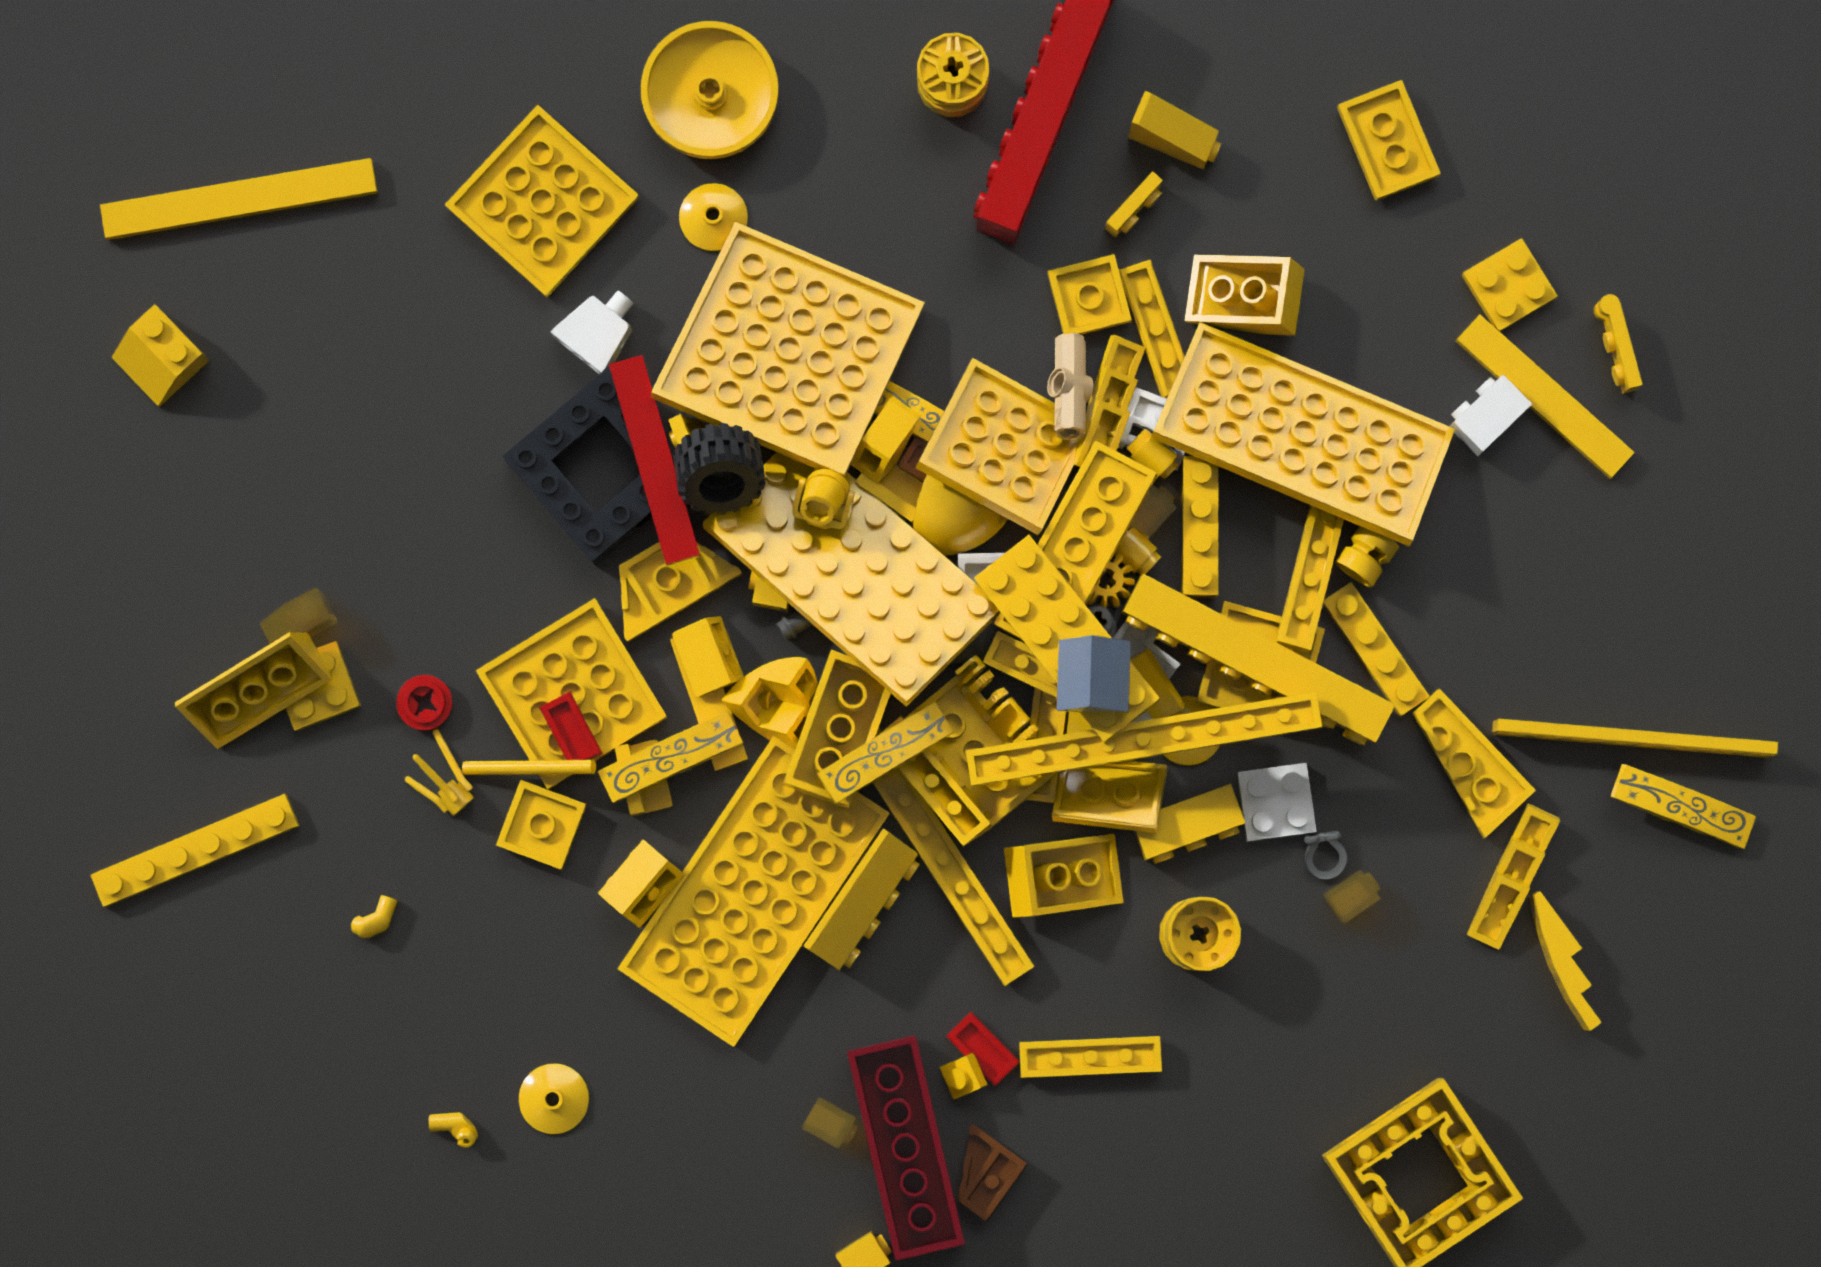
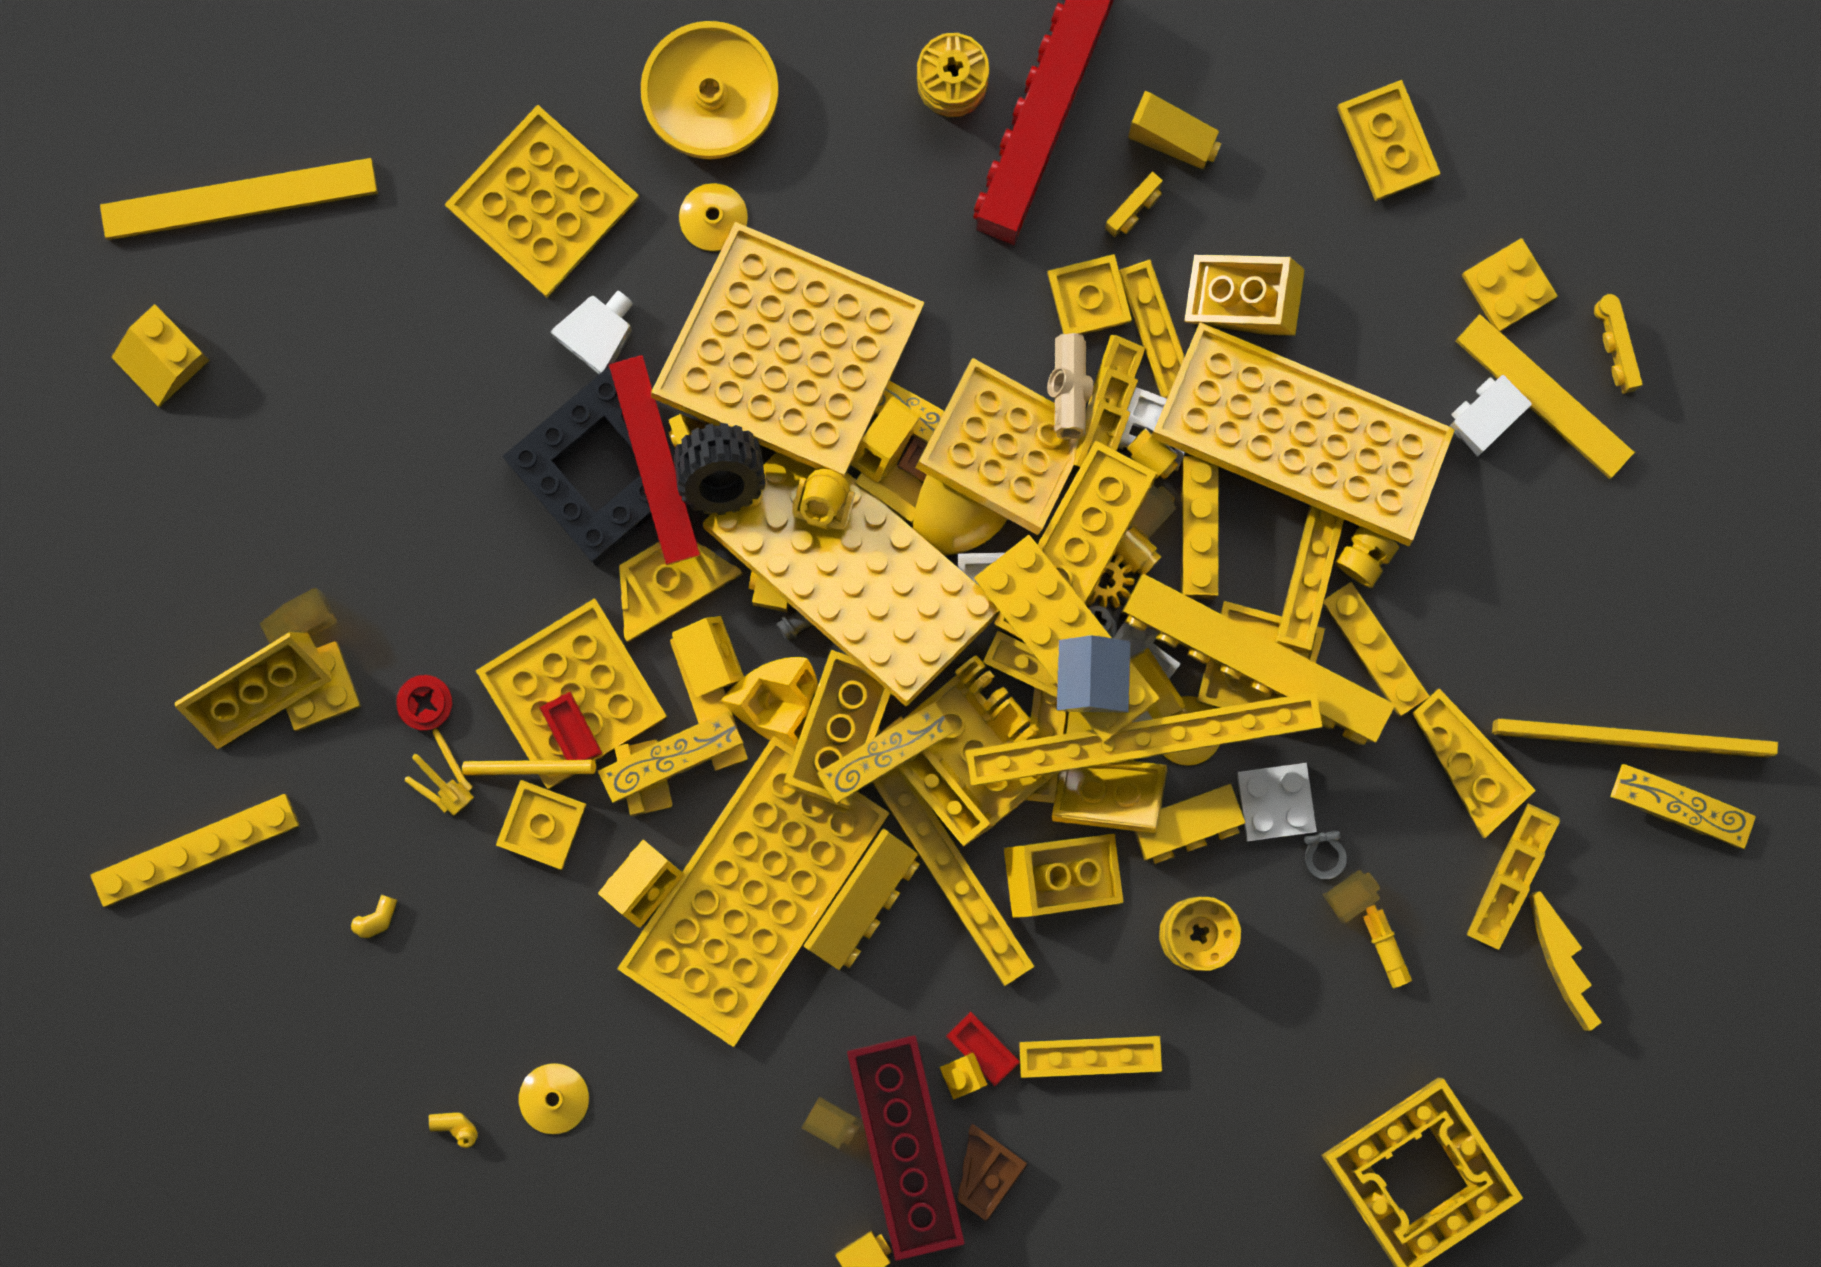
(1387, 947): none -> yellow piece

